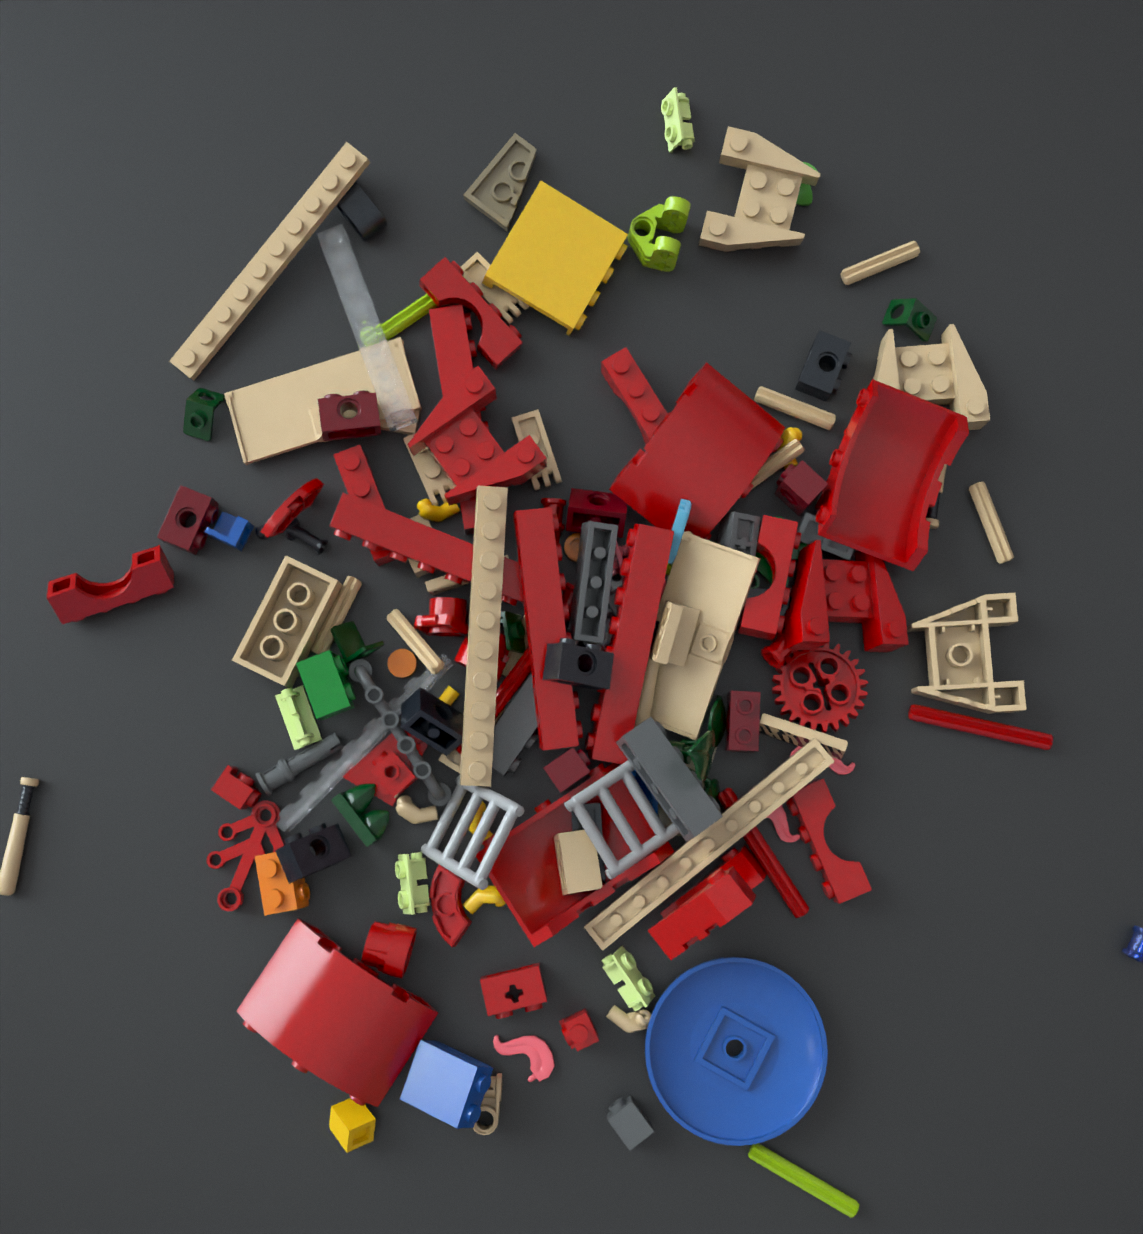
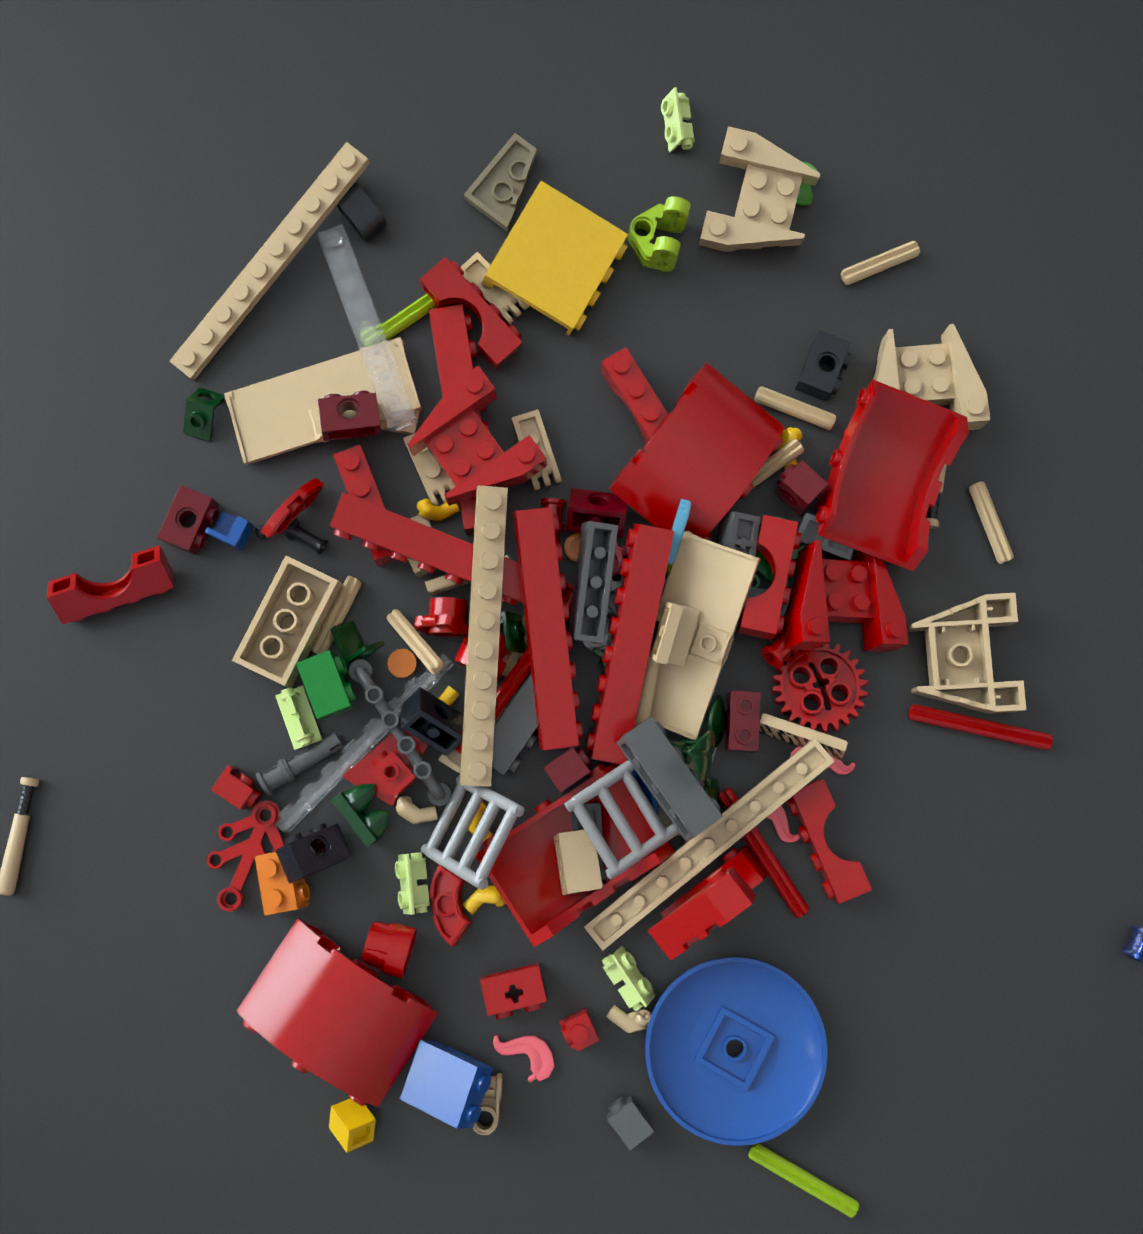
(563, 668): black brick -> none
(915, 317): dark green bracket -> none

